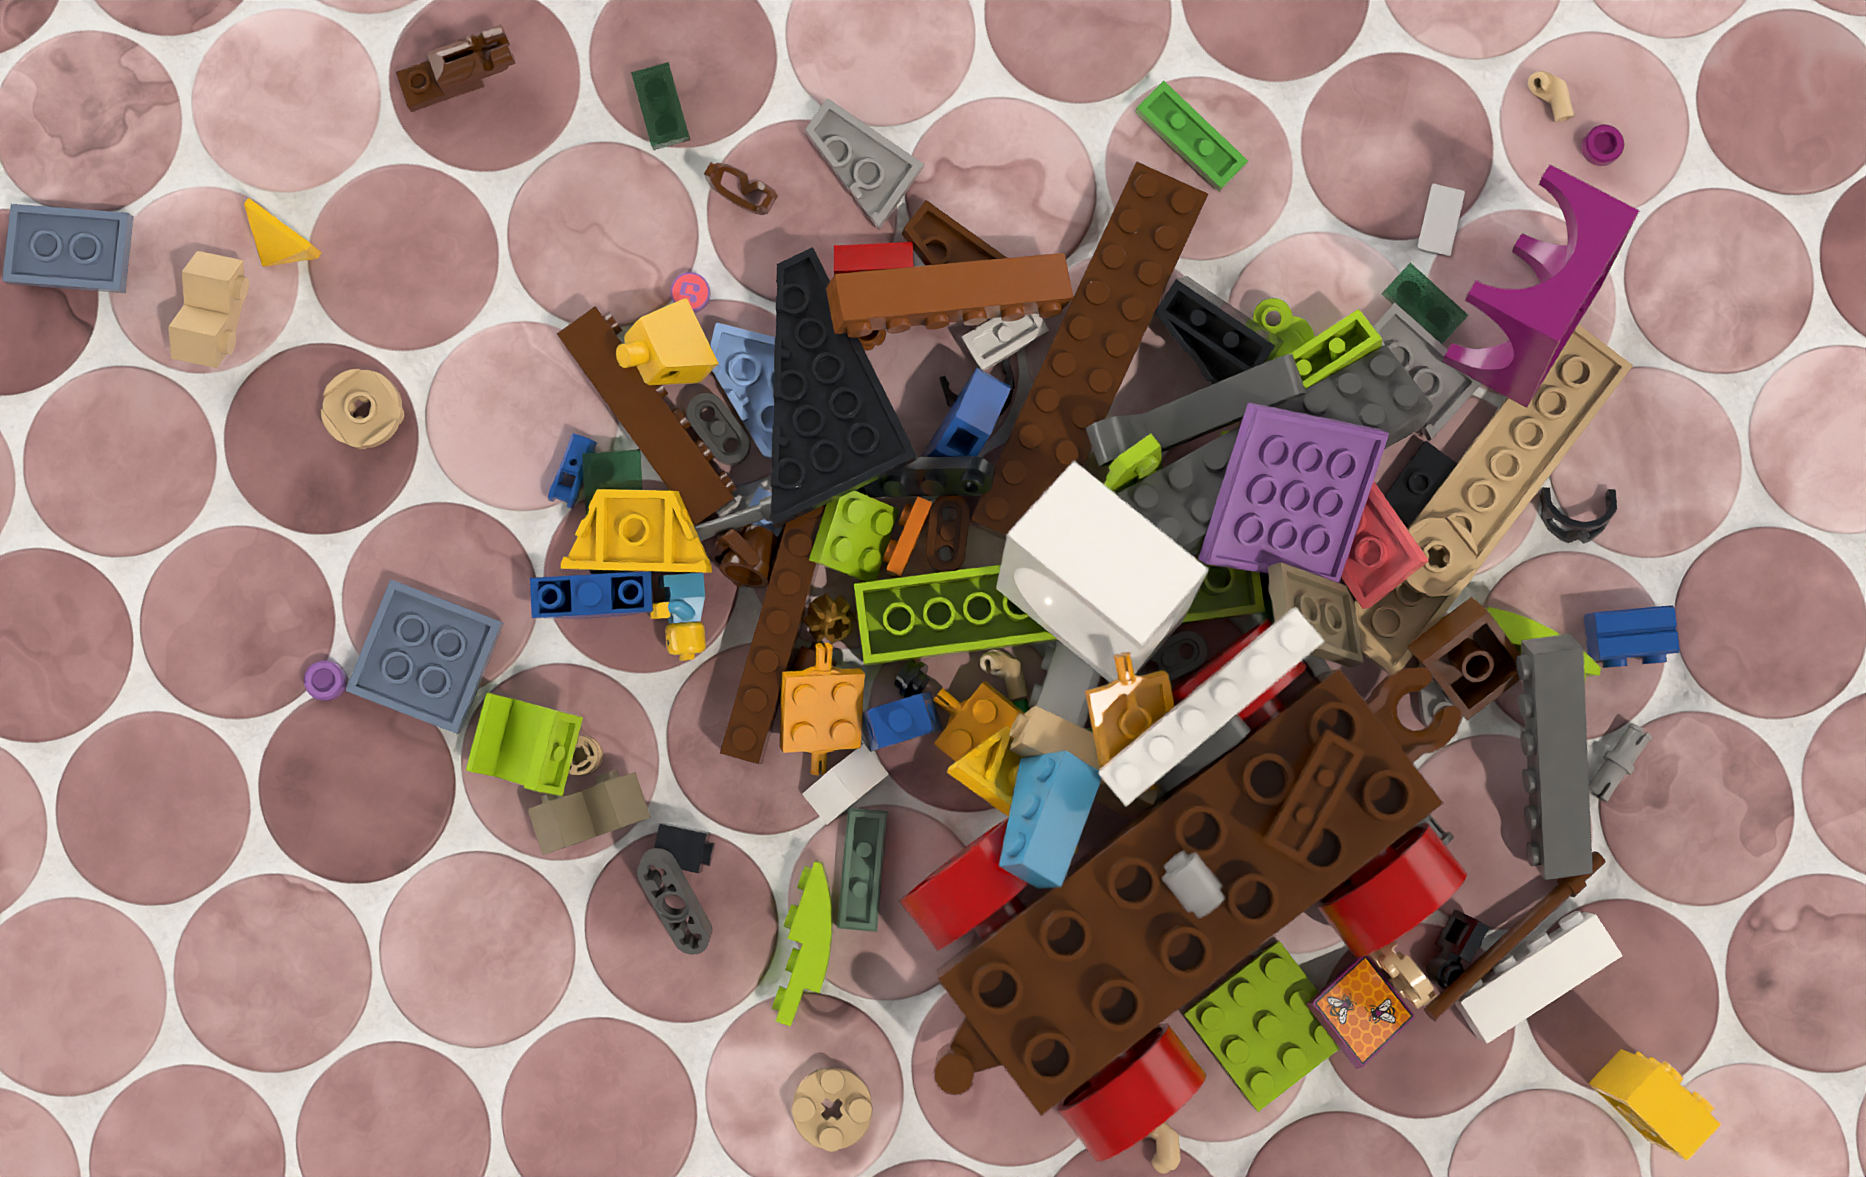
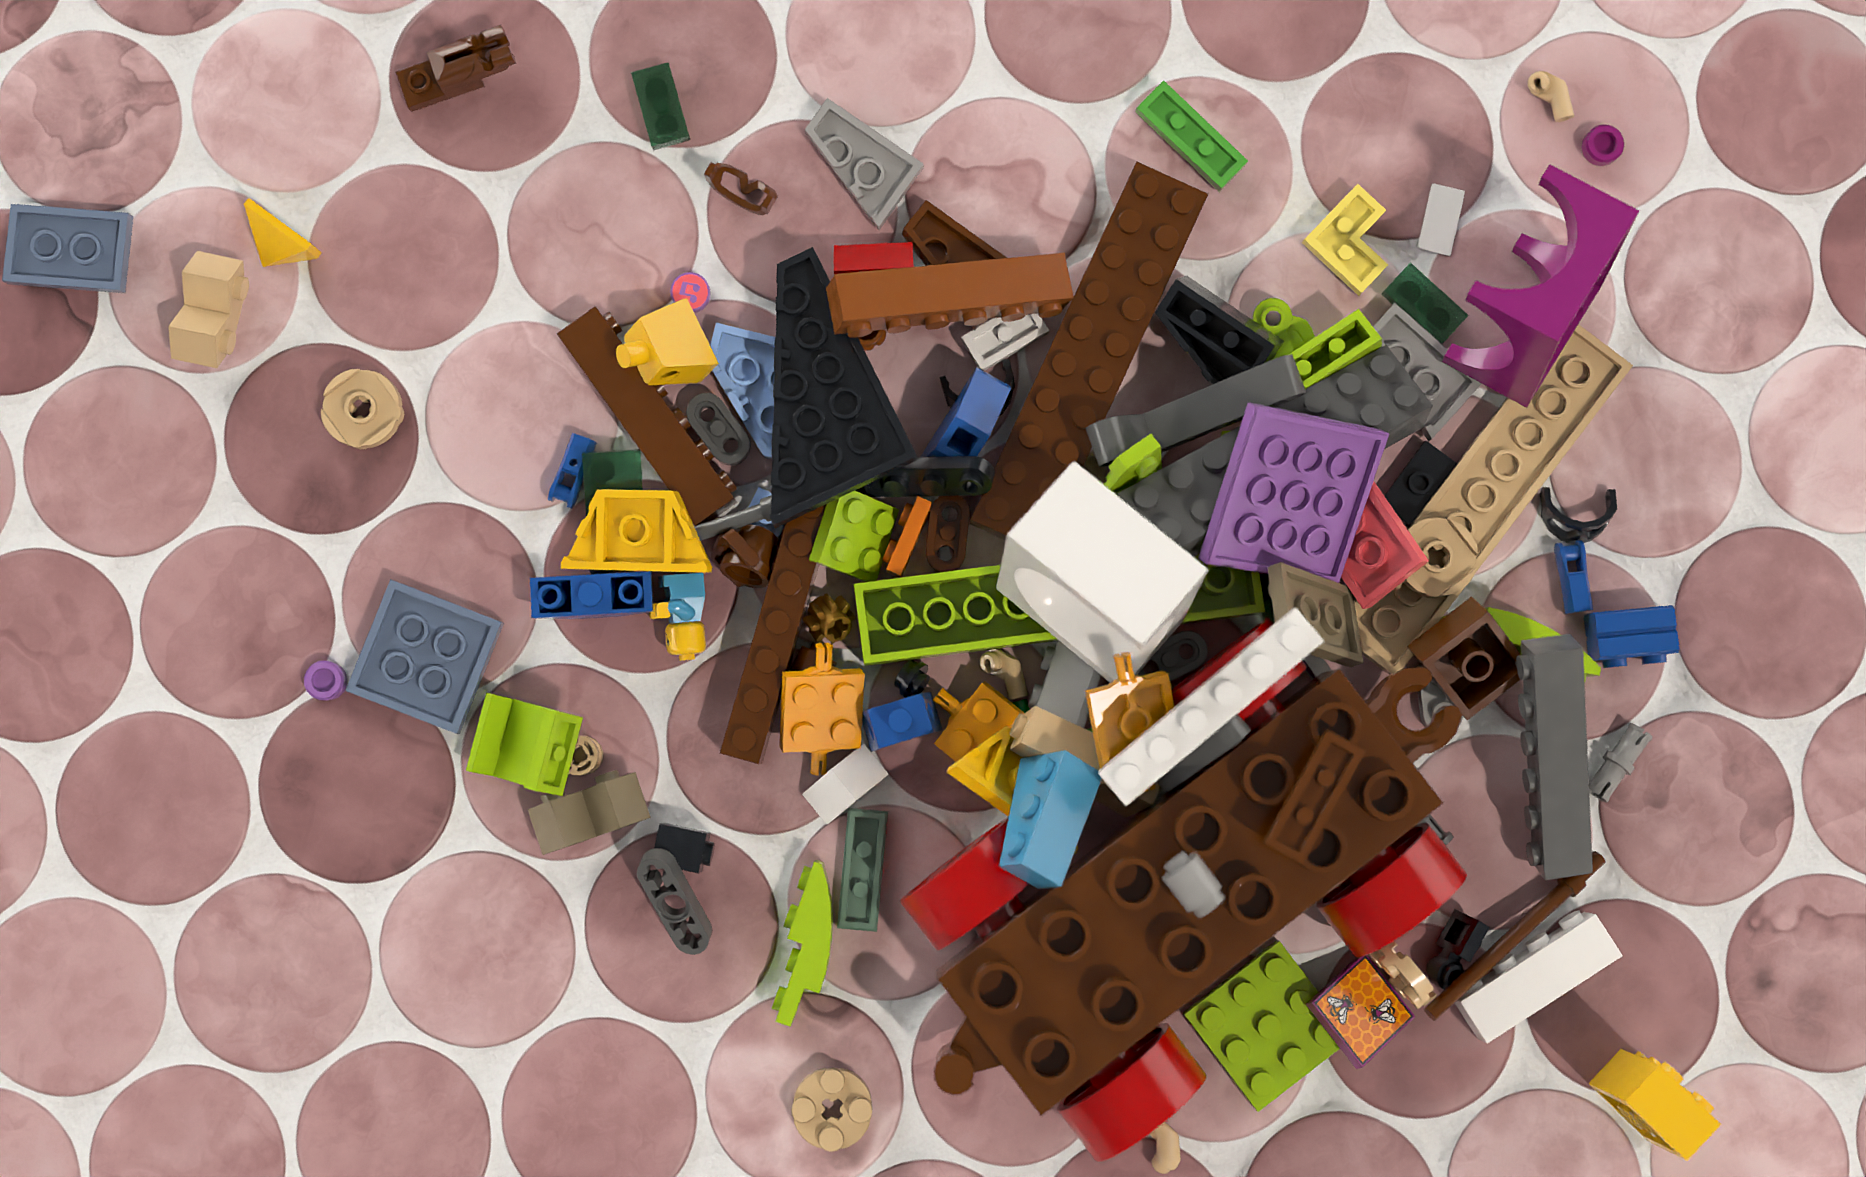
(1339, 244): none -> light yellow plate
(1574, 585): none -> blue bar

